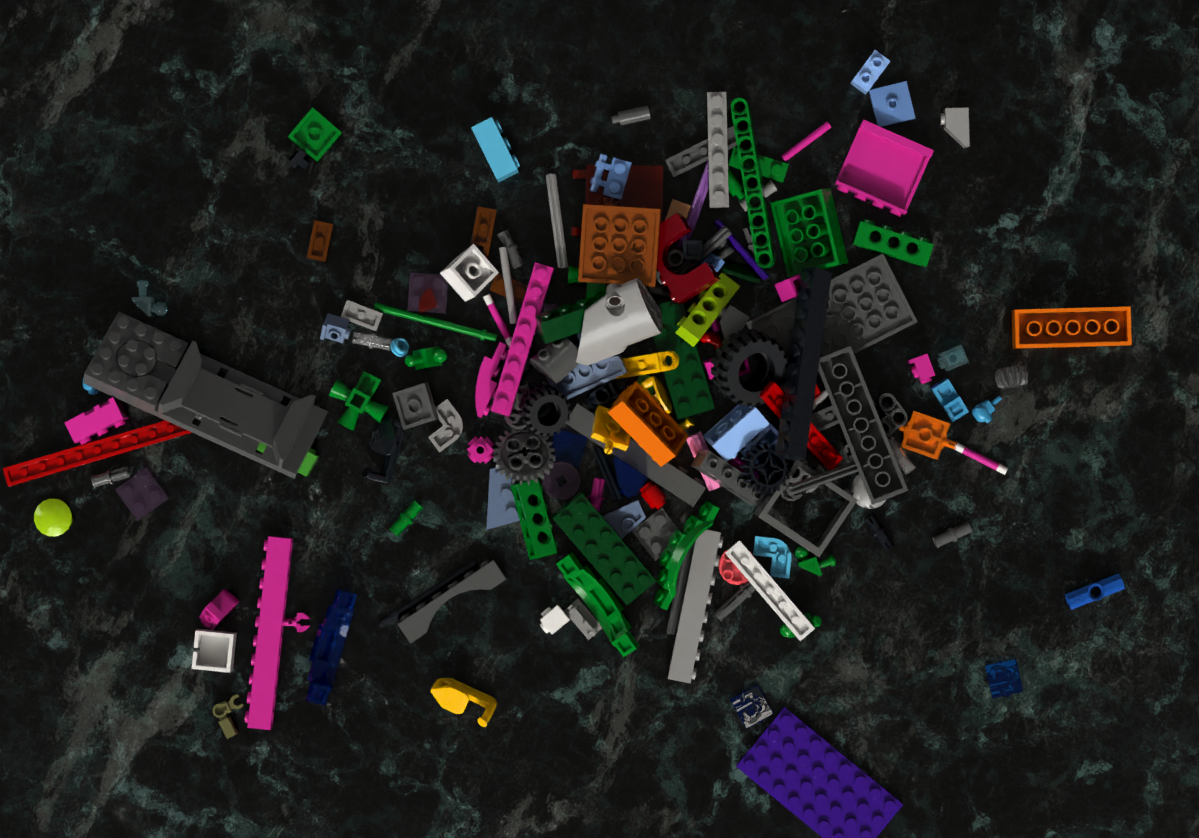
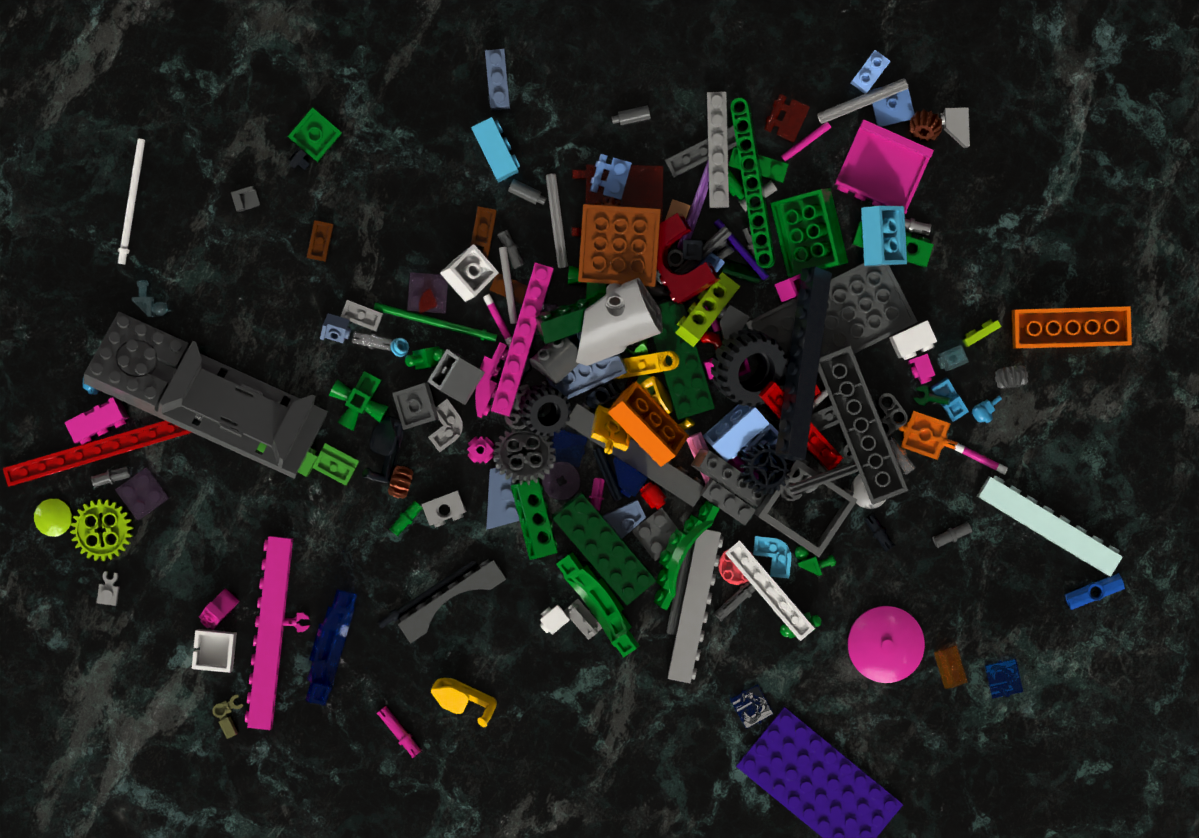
(84, 530): none -> lime gear
(108, 592): none -> light grey plate
(123, 250): none -> white bar
(245, 198): none -> dark grey panel
(335, 464): none -> bright green plate
(400, 482): none -> copper gear
(400, 733): none -> dark pink pin
(432, 509): none -> light grey brick
(456, 376): none -> dark grey slope
(497, 79): none -> sand blue brick
(526, 192): none -> dark grey cylinder
(640, 350): none -> bright green plant
(727, 501): none -> dark grey plate
(792, 120): none -> clear red plate
(862, 101): none -> light grey axle
(884, 235): none -> medium azure slope
(886, 644): none -> dark pink dish
(912, 340): none -> white piece
(917, 227): none -> light grey pin
(925, 125): none -> copper gear
(931, 397): none -> dark green bar
(950, 667): none -> clear orange slope
(988, 327): none -> lime plate
(1049, 526): none -> light aqua brick

